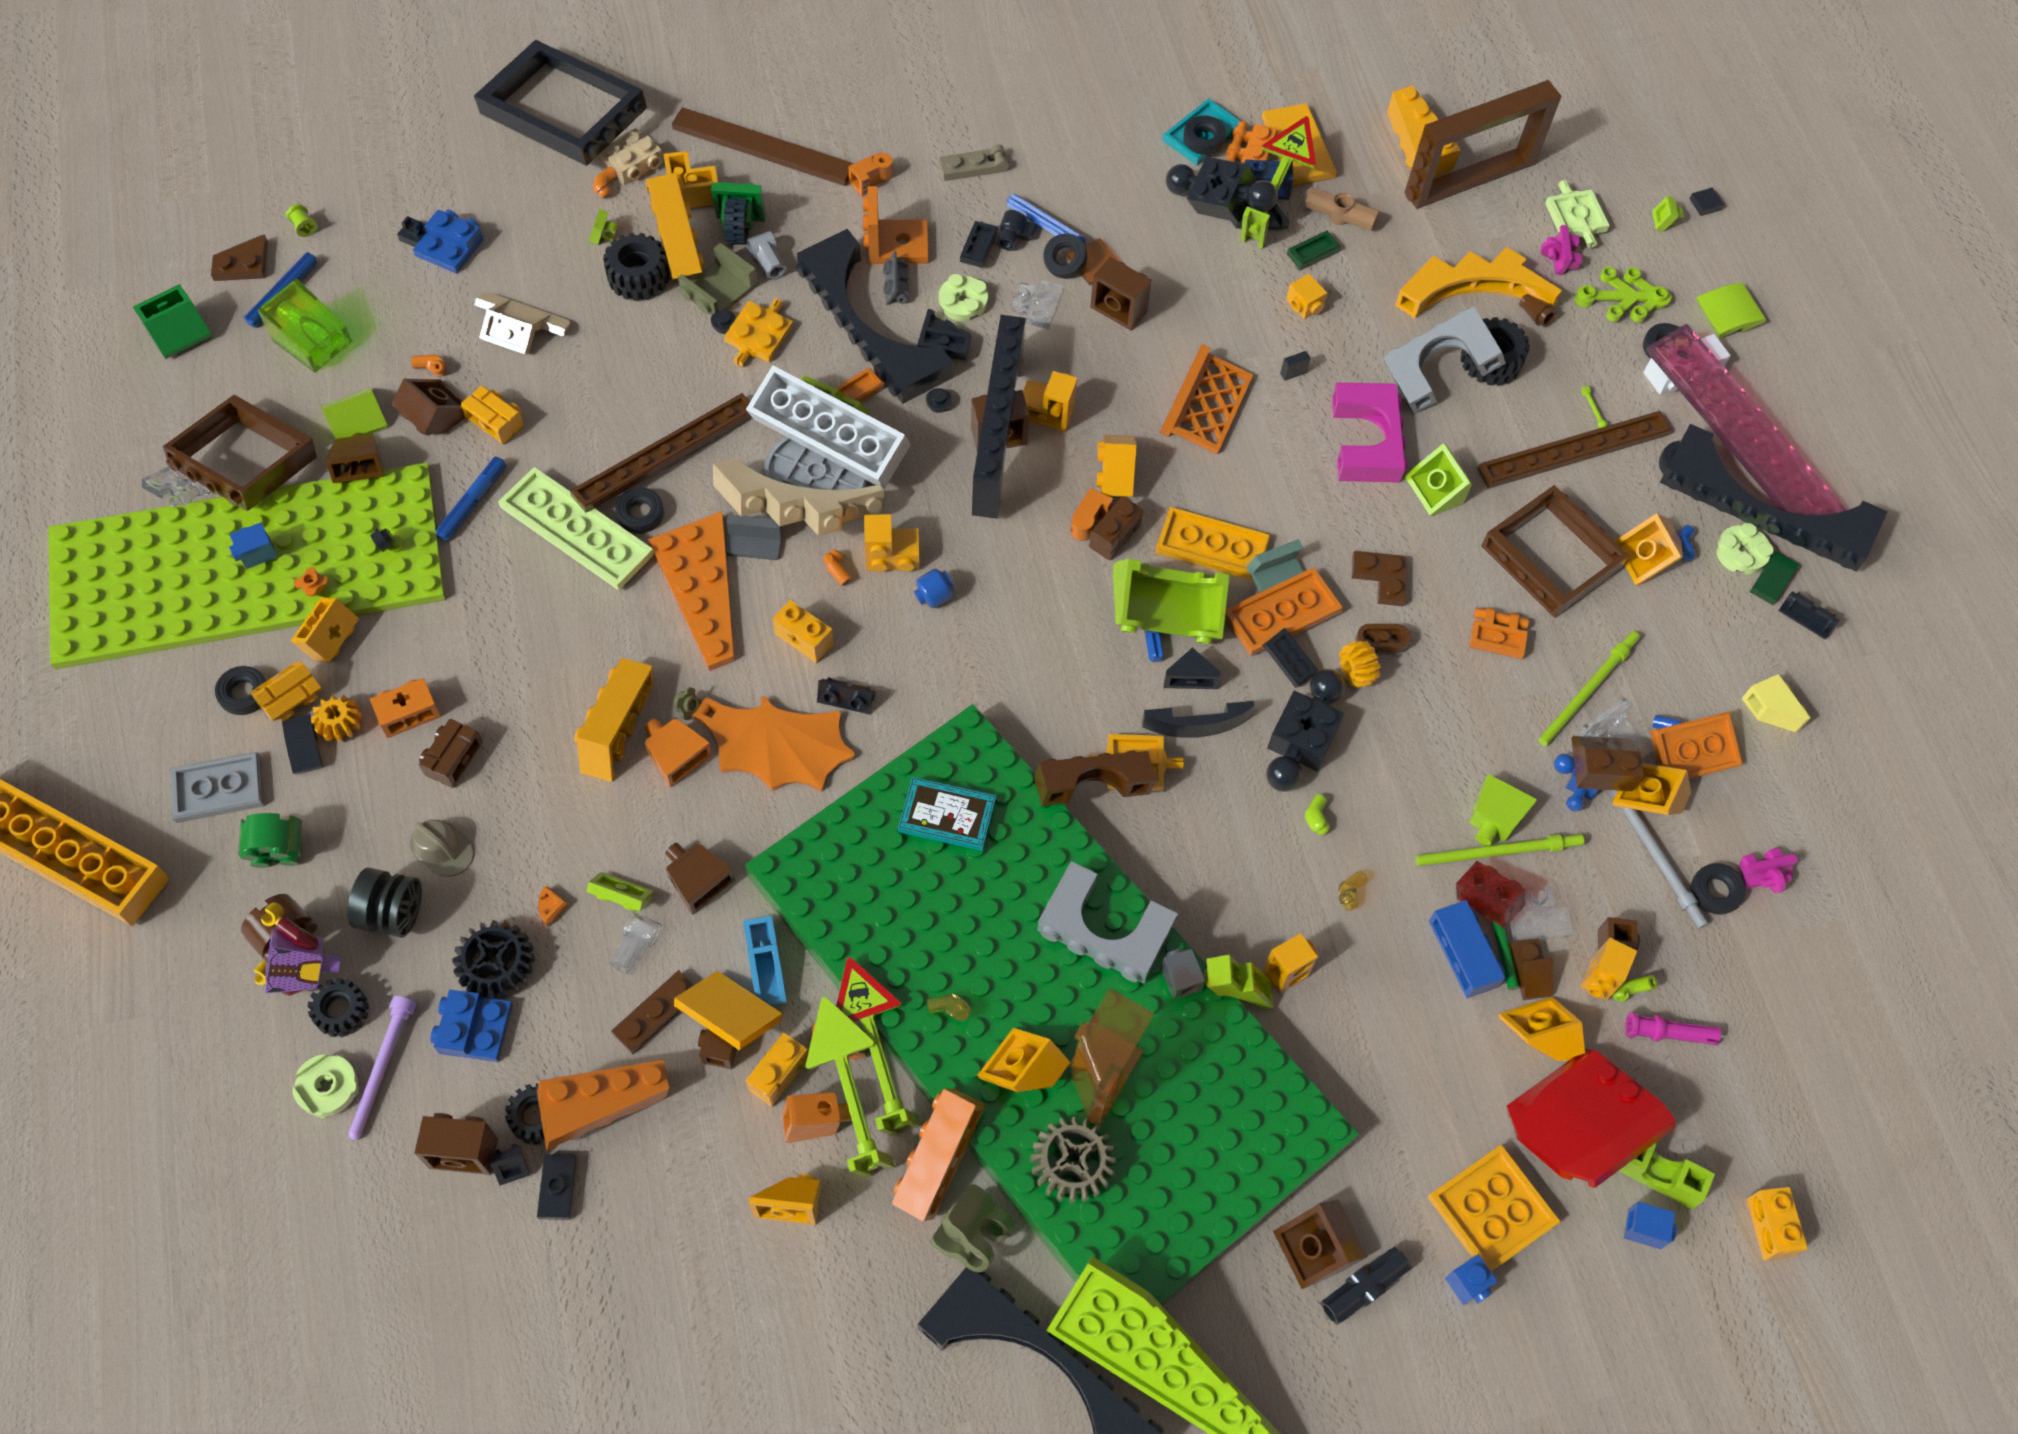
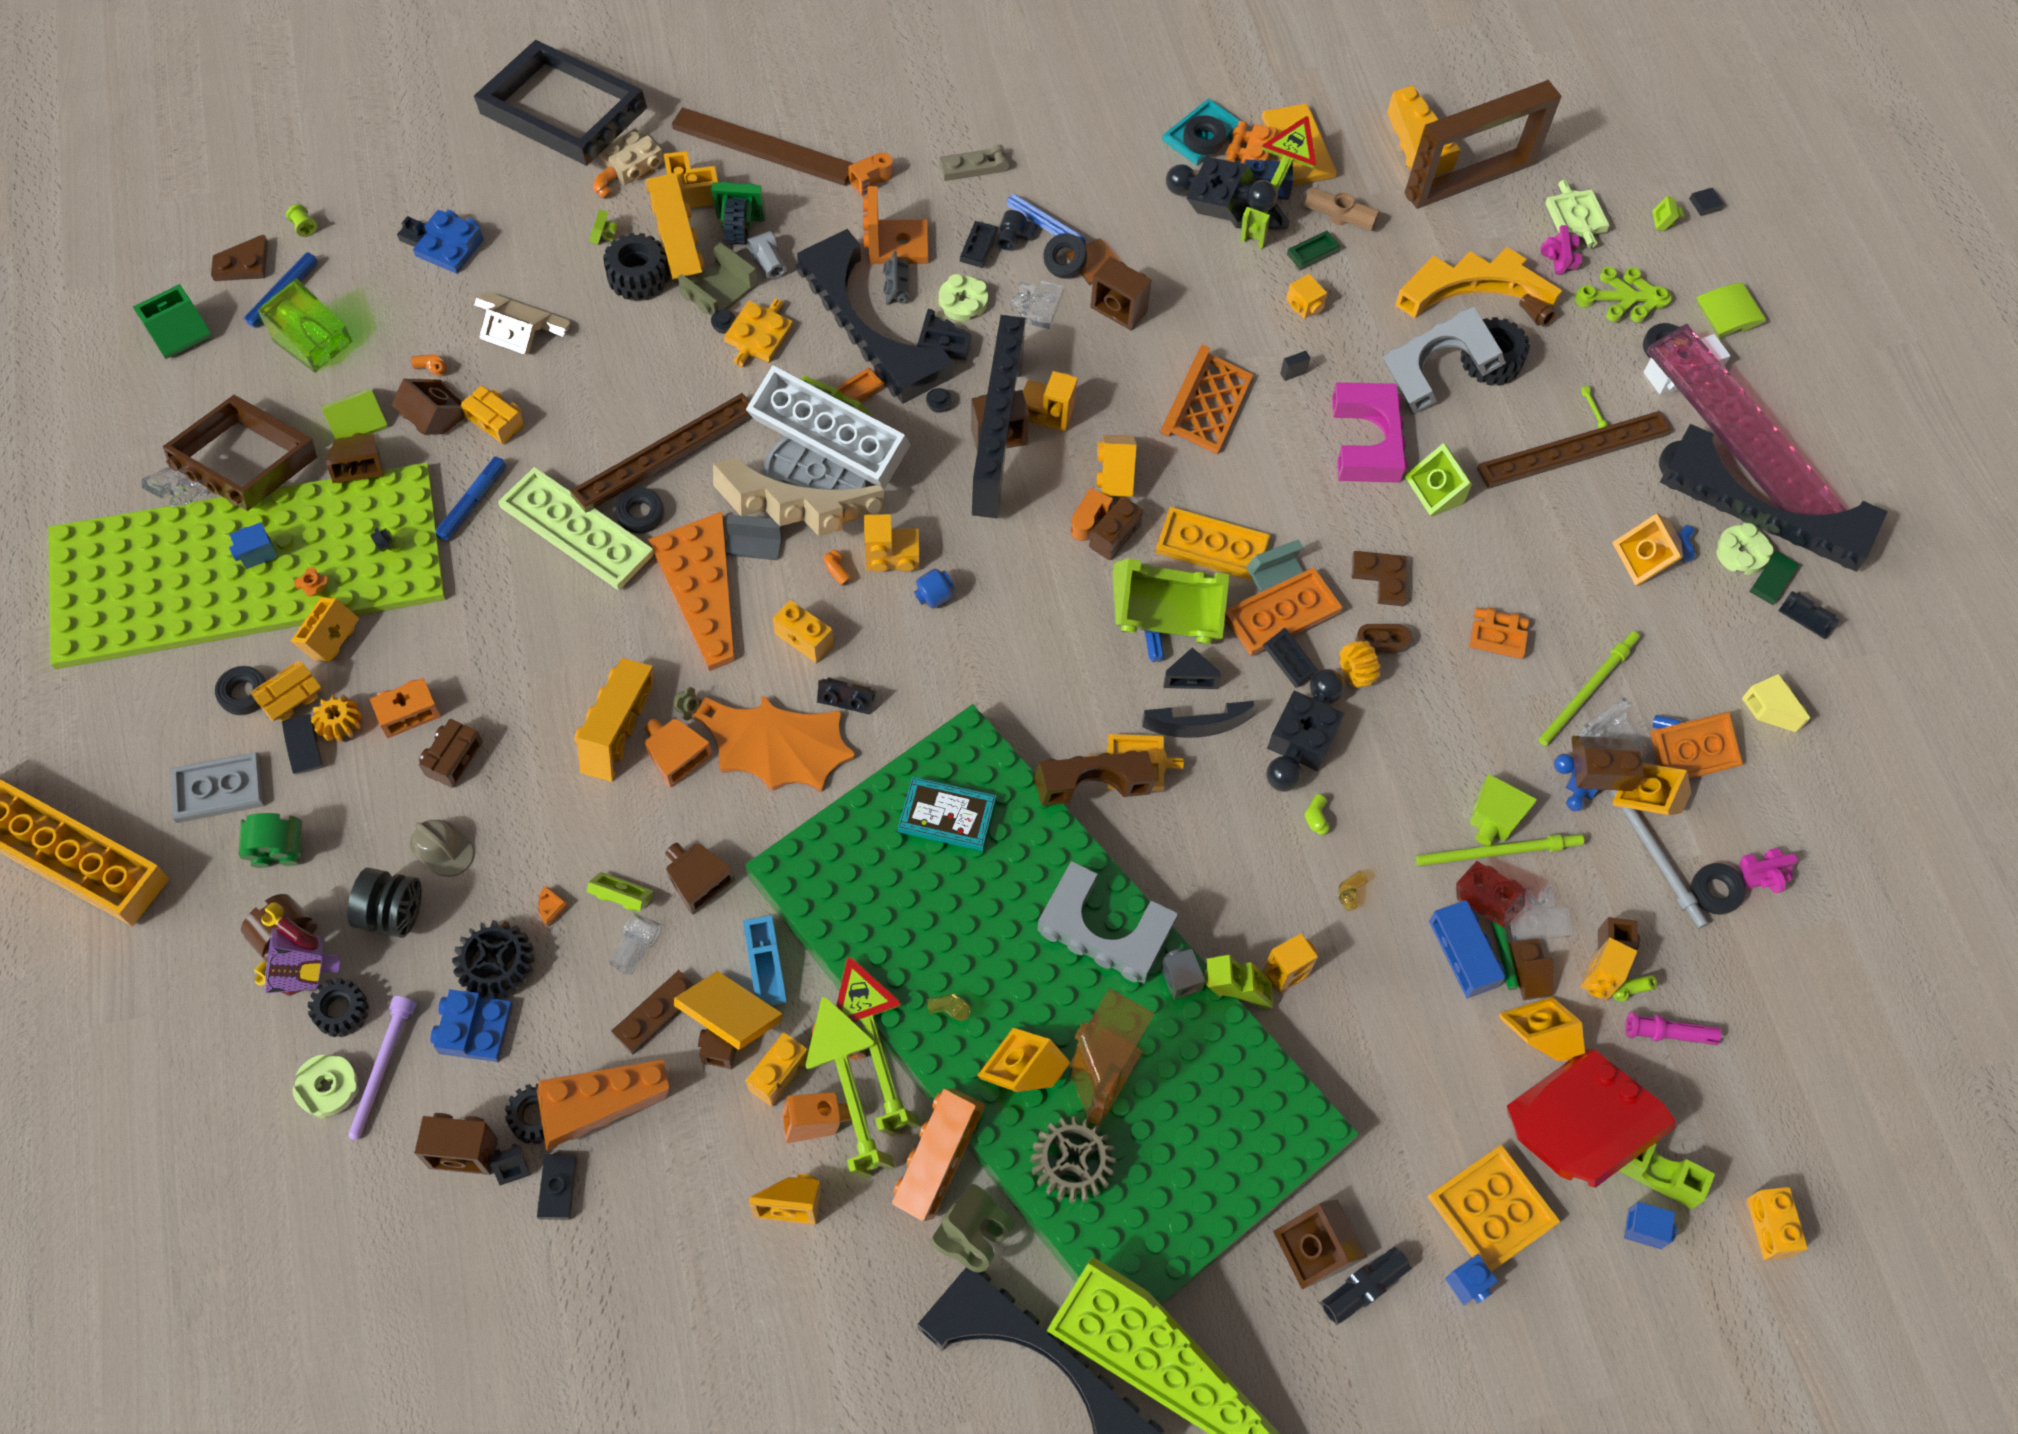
(1529, 575): reddish brown window -> none

